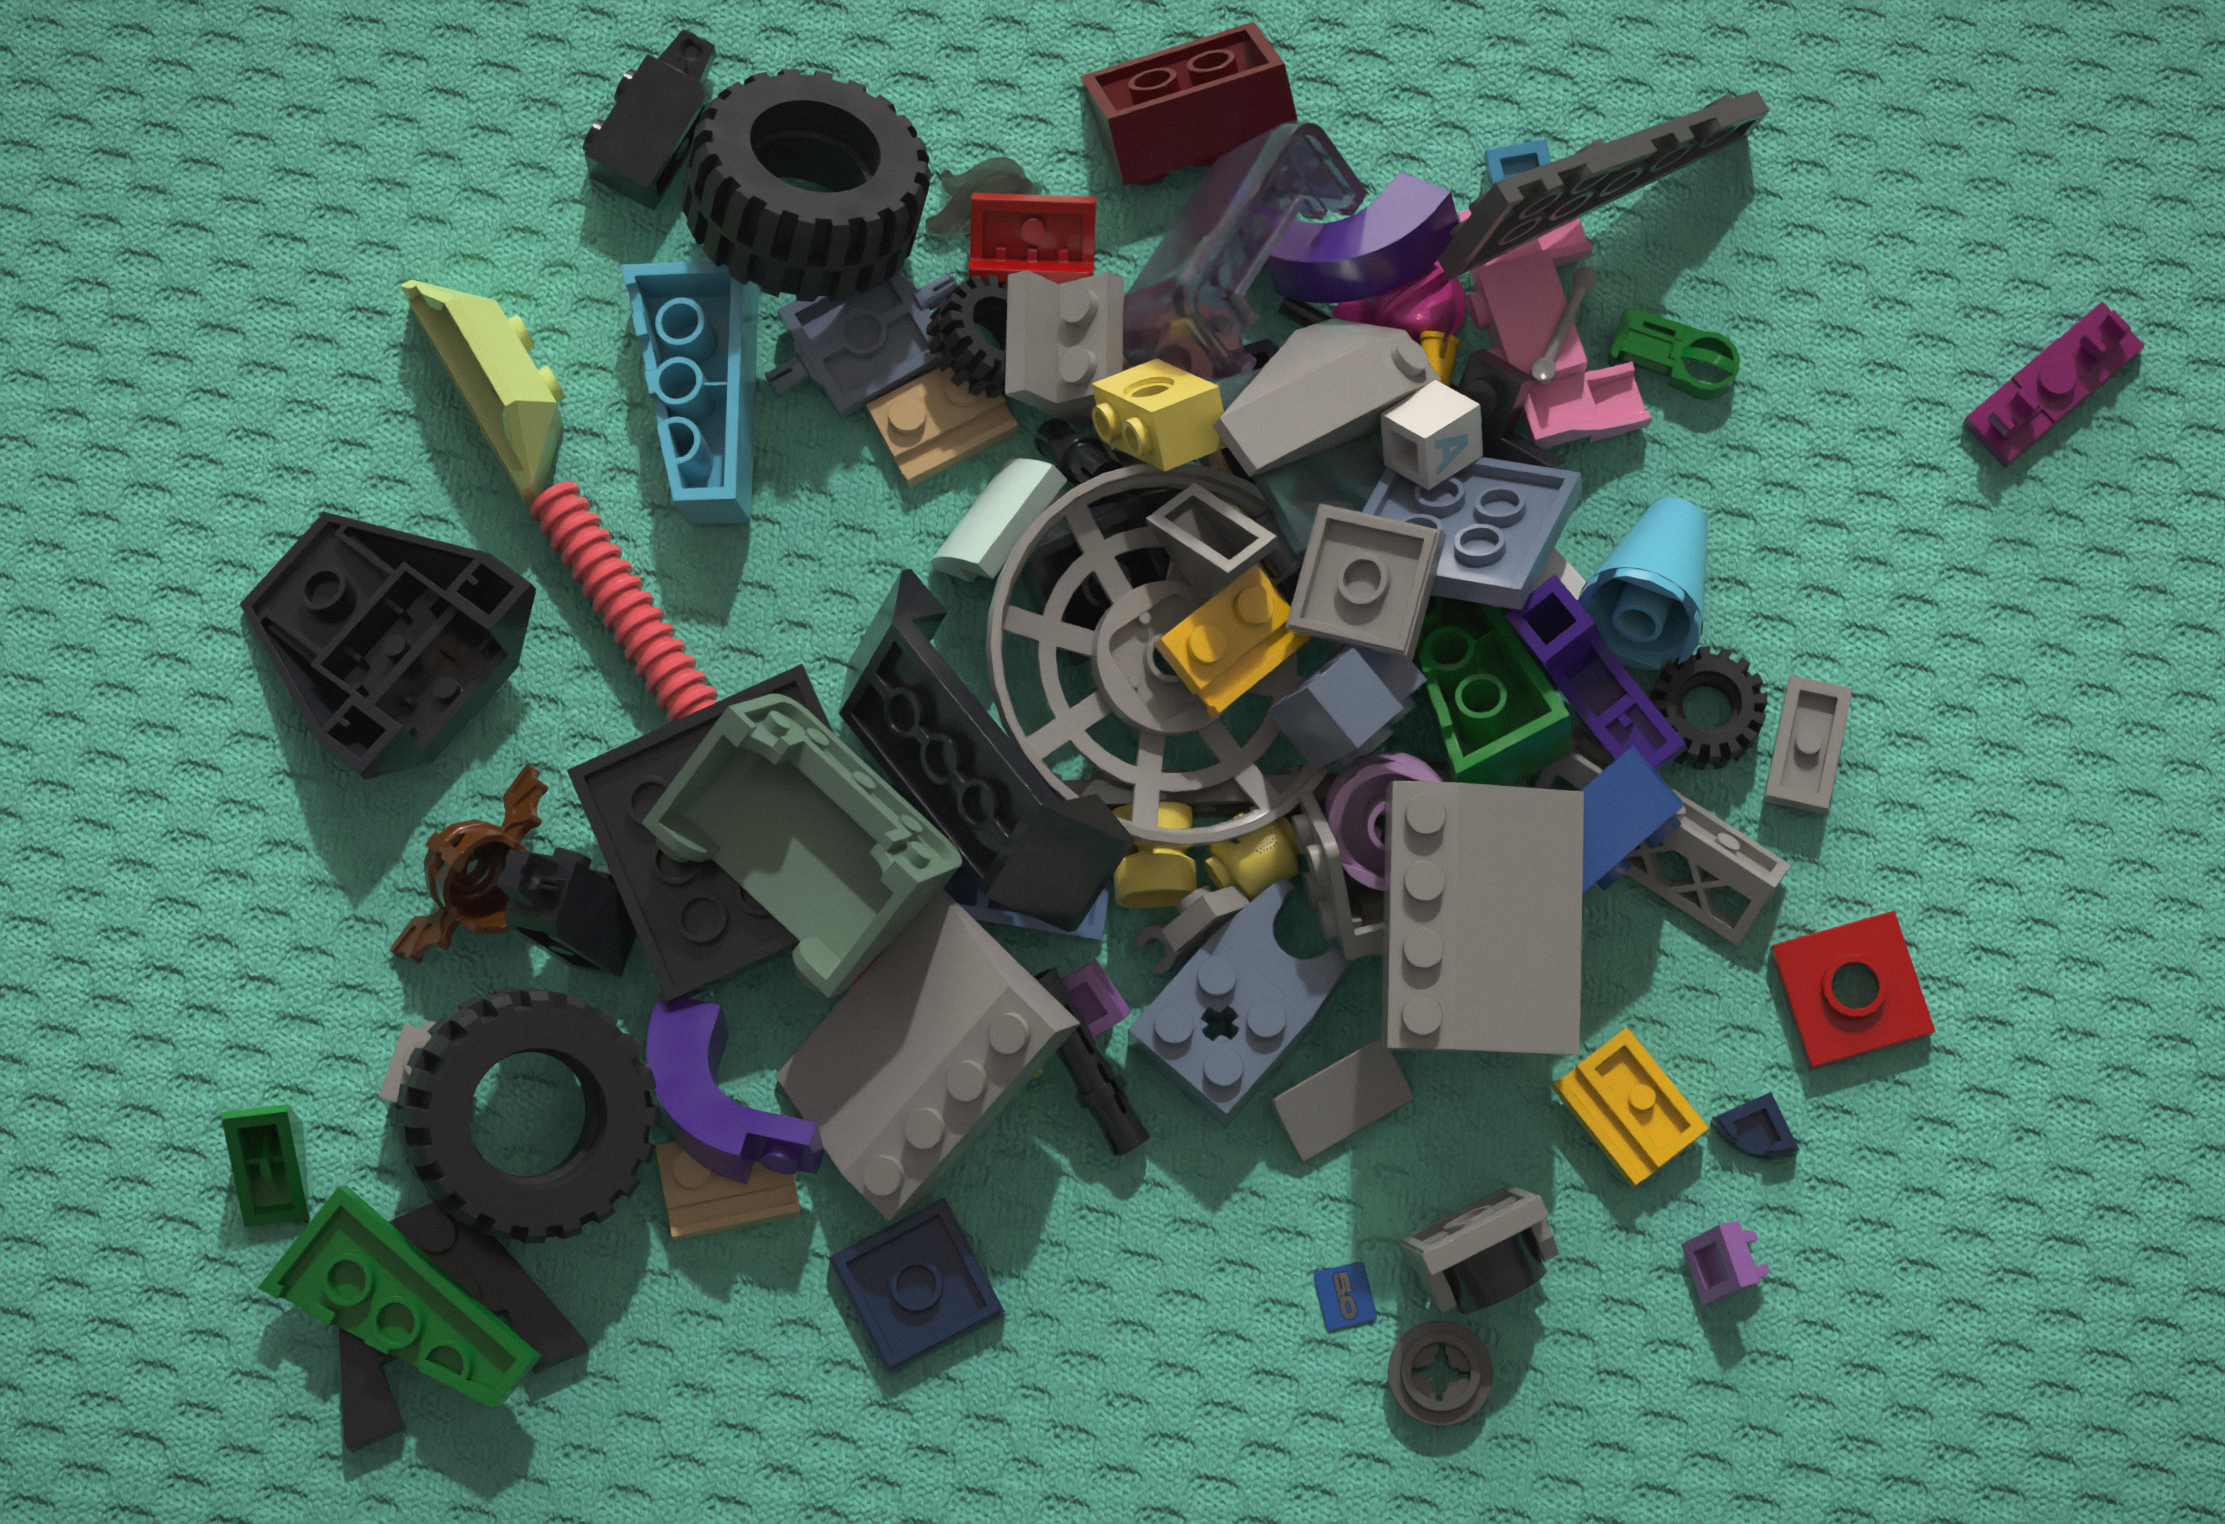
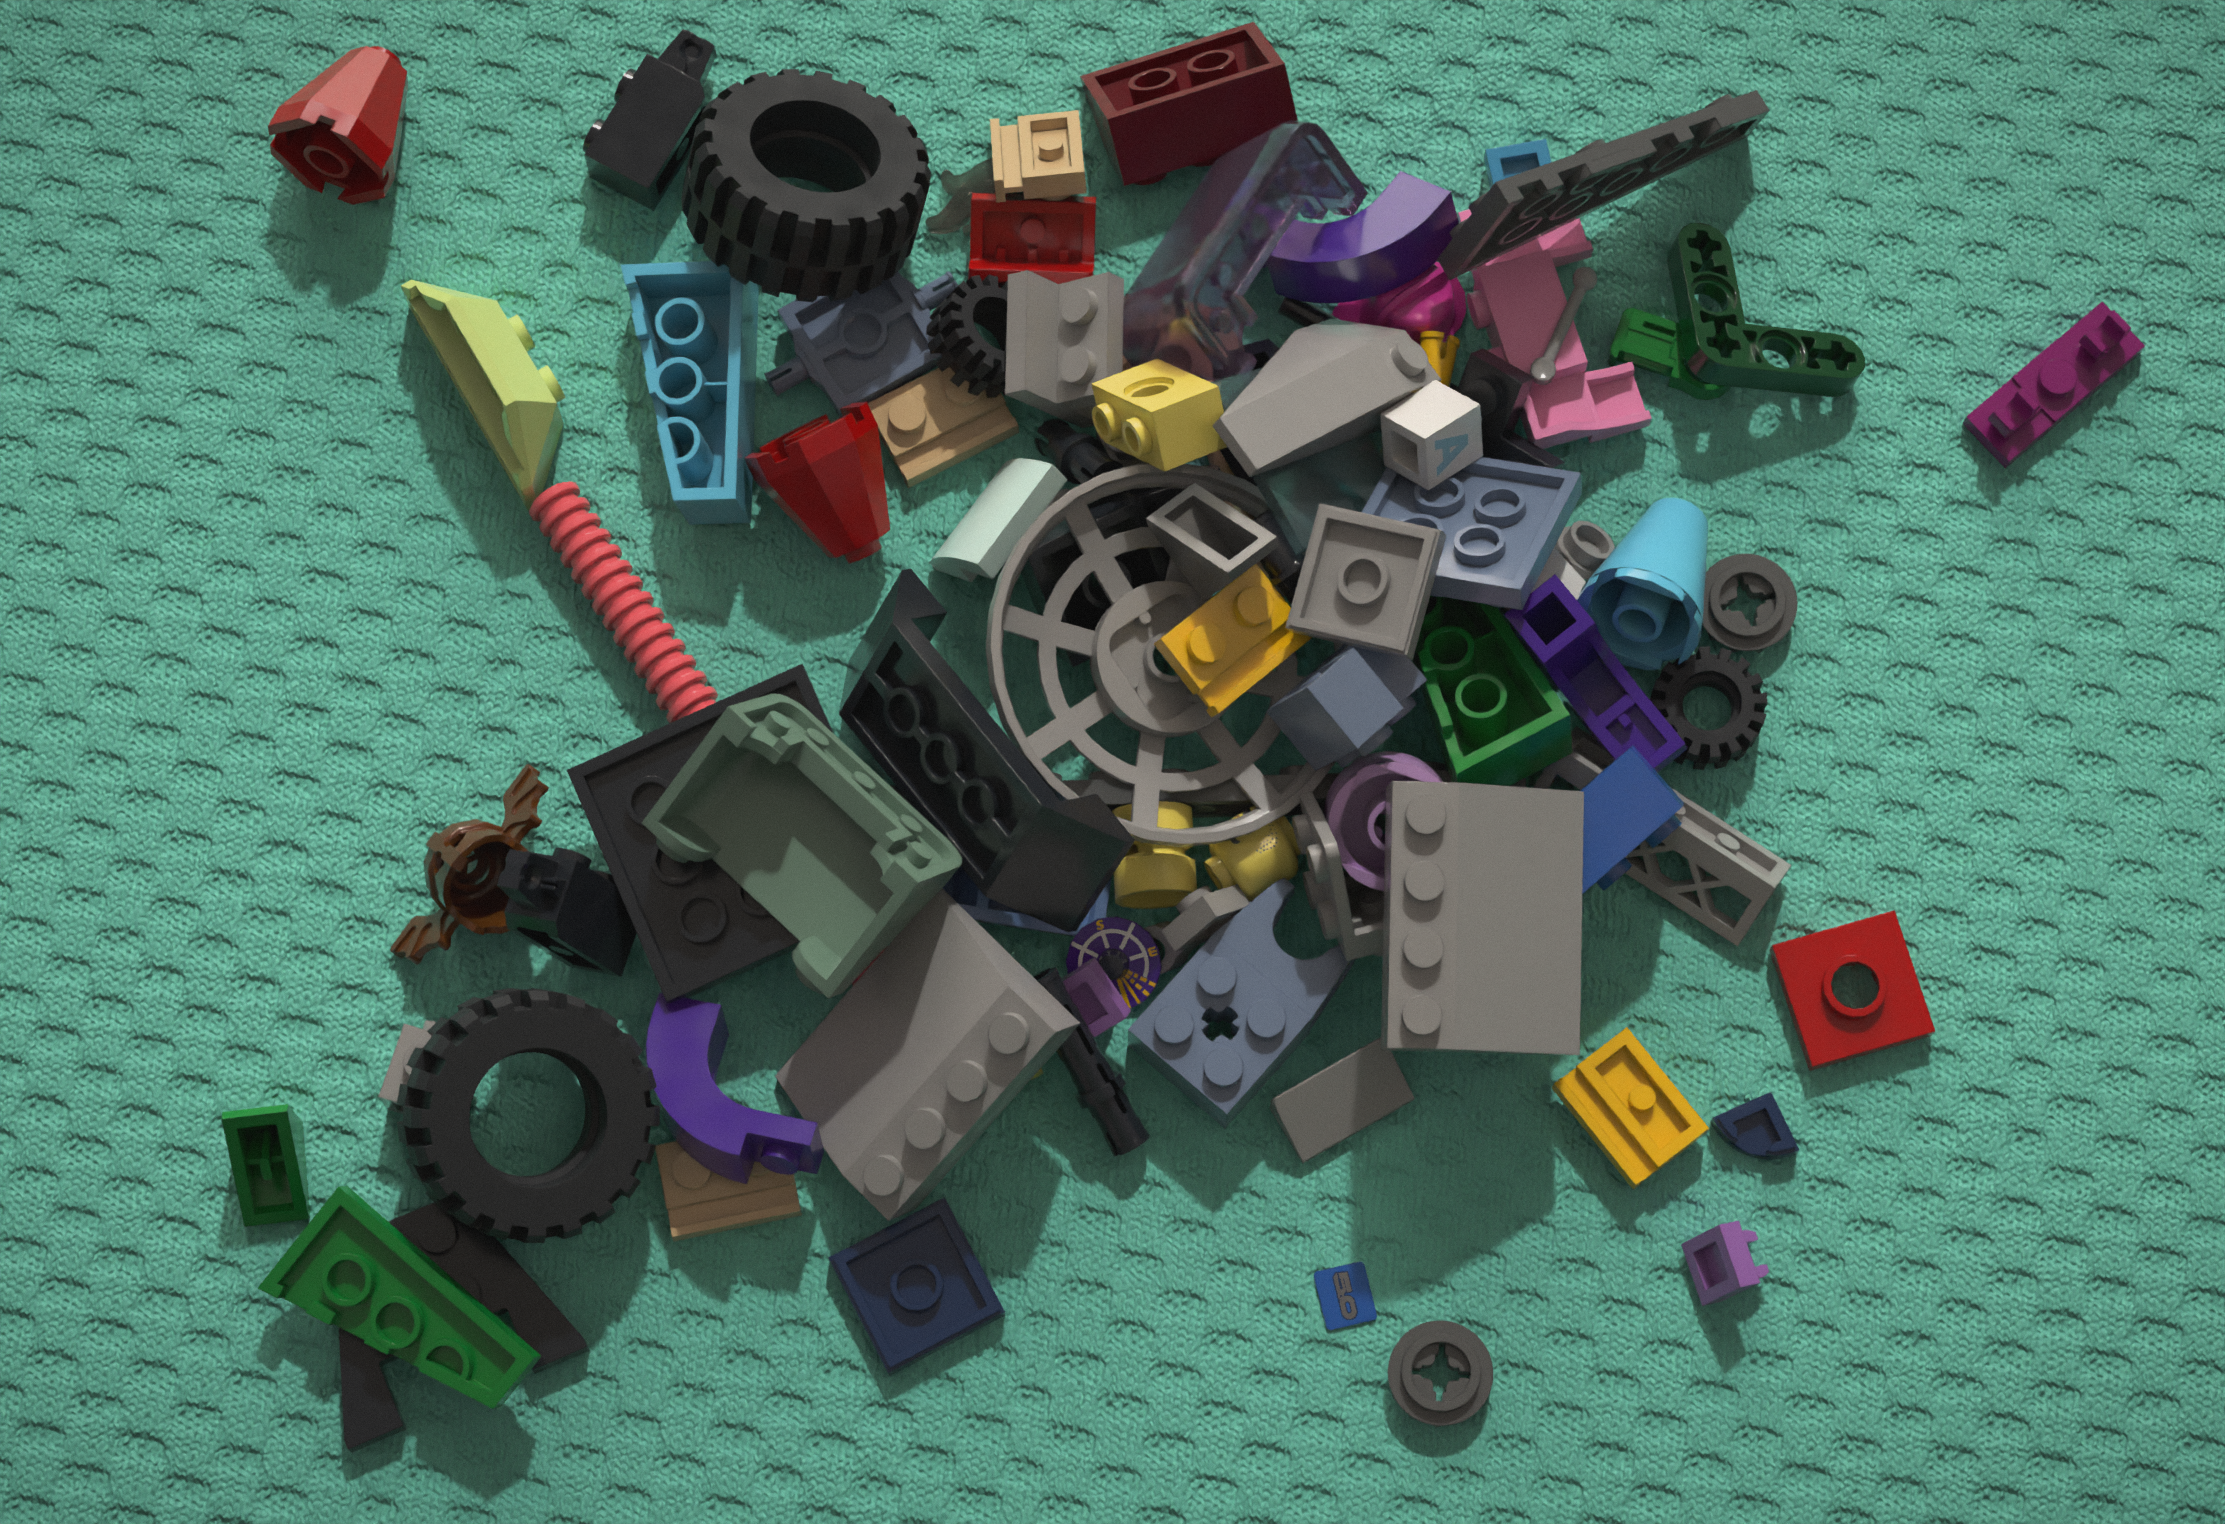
(345, 126): none -> red cone
(388, 638): black wedge -> none
(829, 481): none -> red cone
(1039, 156): none -> tan plate
(1123, 952): none -> dark purple piece
(1482, 1250): light grey piece -> none
(1584, 547): none -> light grey plate
(1759, 579): none -> dark grey gear
(1807, 744): light grey plate -> none
(1817, 360): none -> dark green beam

